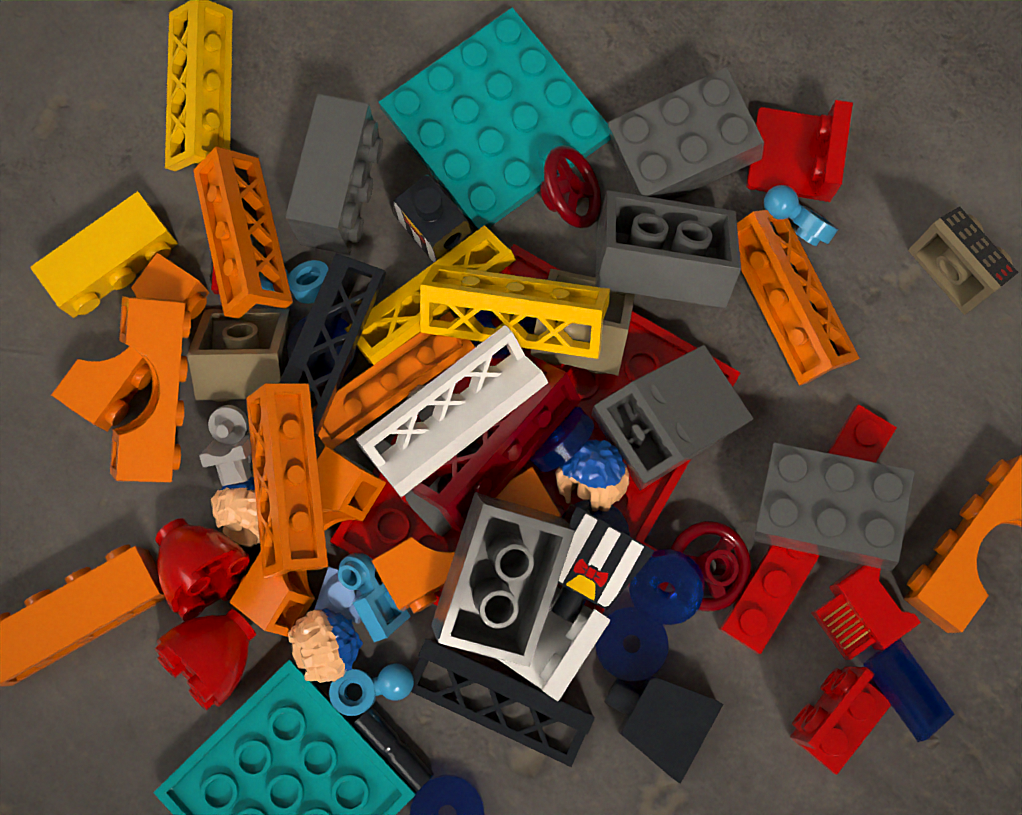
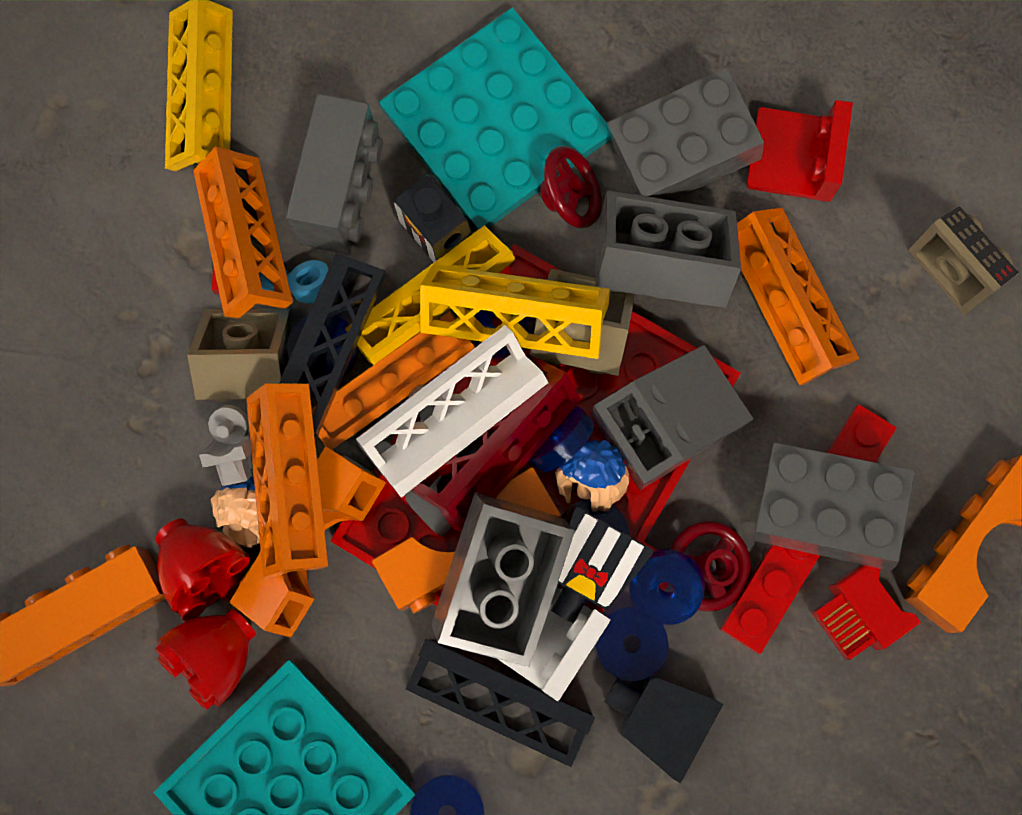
(104, 256): yellow brick -> none
(104, 388): orange arch -> none
(147, 445): orange arch -> none
(324, 645): light nougat piece -> none
(337, 597): light blue plate -> none
(375, 604): dark azure plate -> none
(389, 746): black piece -> none
(393, 683): dark azure plate -> none
(783, 203): dark azure plate -> none
(840, 717): red bracket -> none
(909, 690): clear blue tile -> none

